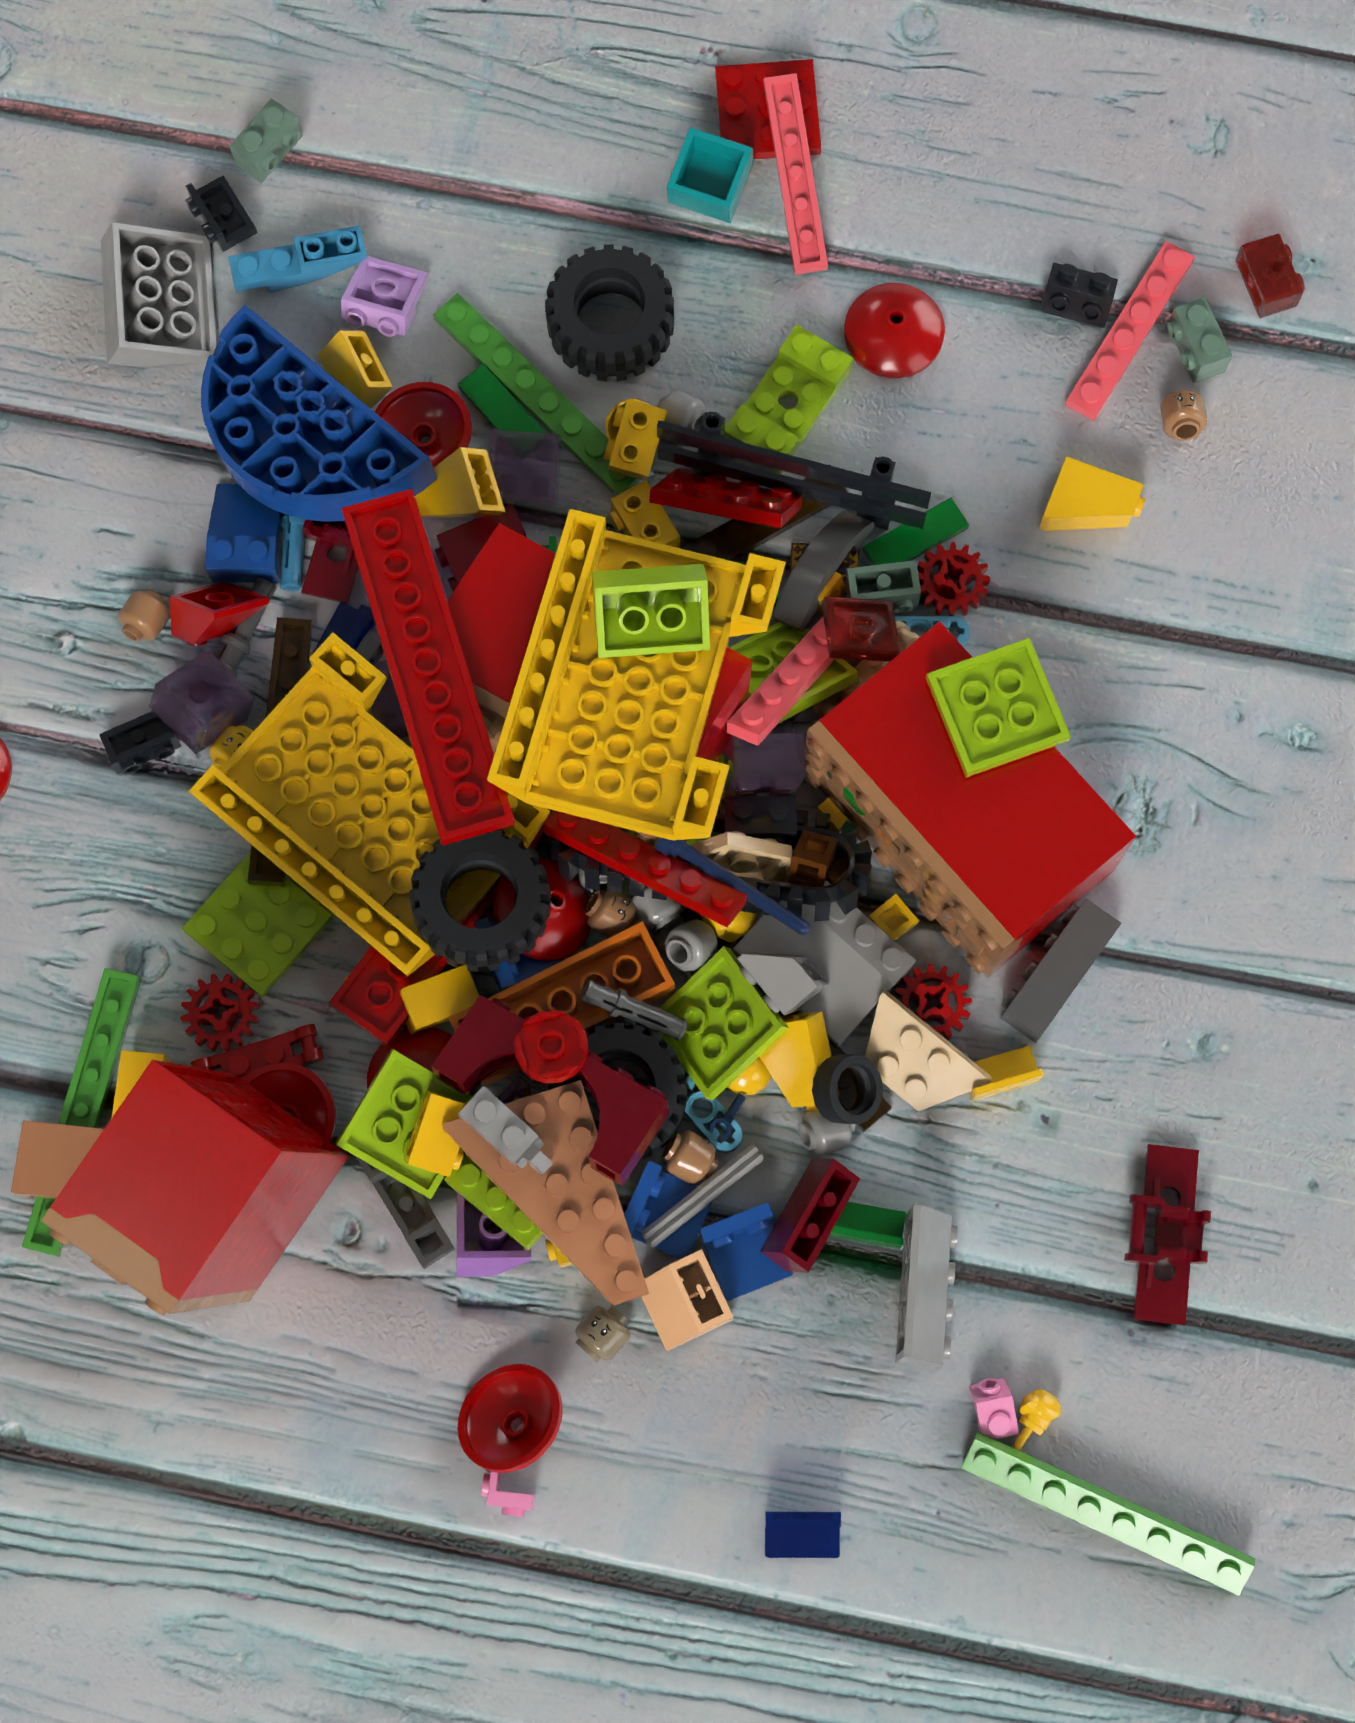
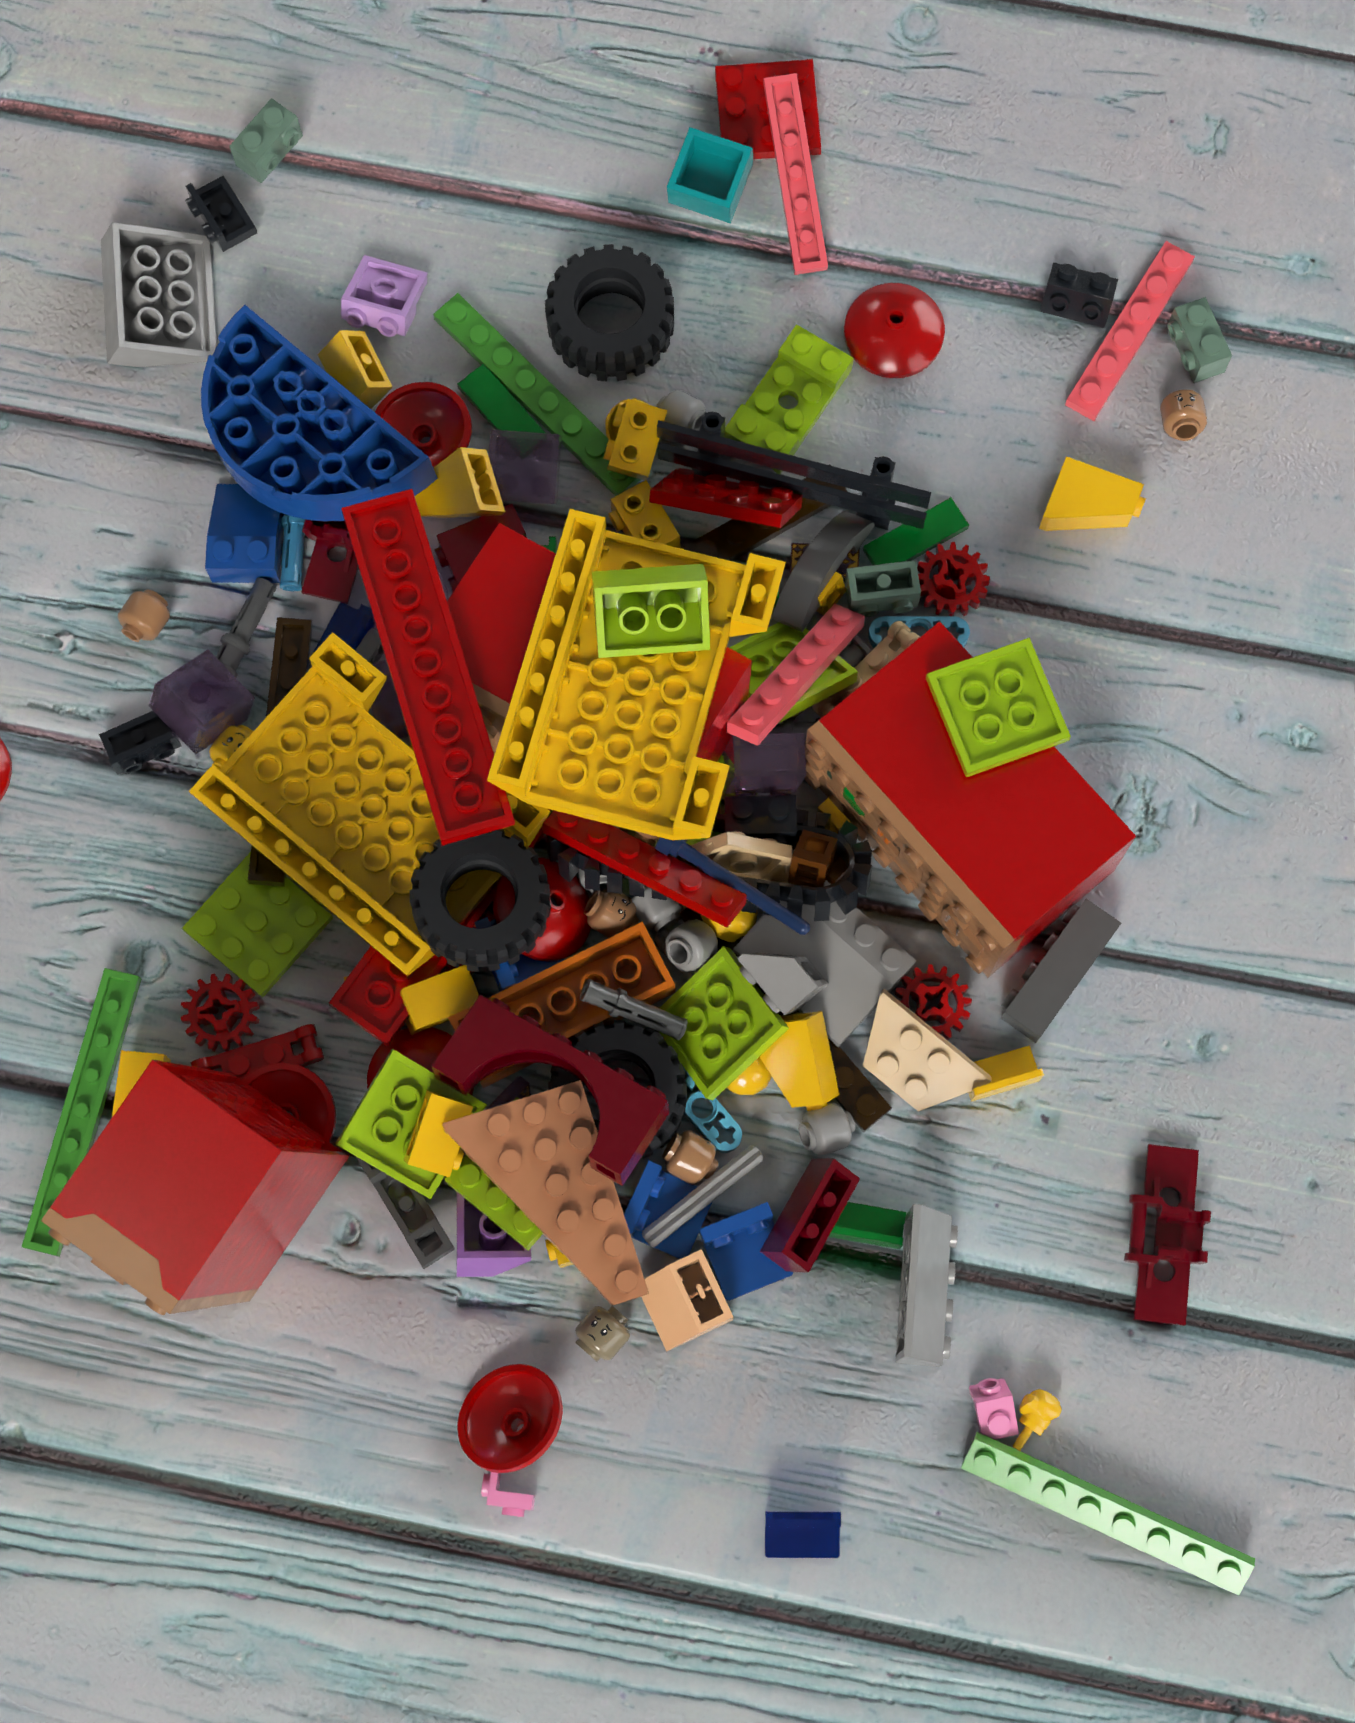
(49, 1157): nougat panel -> none
(212, 611): red slope -> none
(297, 264): dark azure slope -> none
(504, 1131): light grey hinge -> none
(551, 1046): red tile -> none
(728, 1117): dark blue hand -> none
(860, 629): clear red plate -> none
(869, 1089): black tyre -> none
(894, 918): yellow plate -> none
(1270, 275): clear red brick -> none

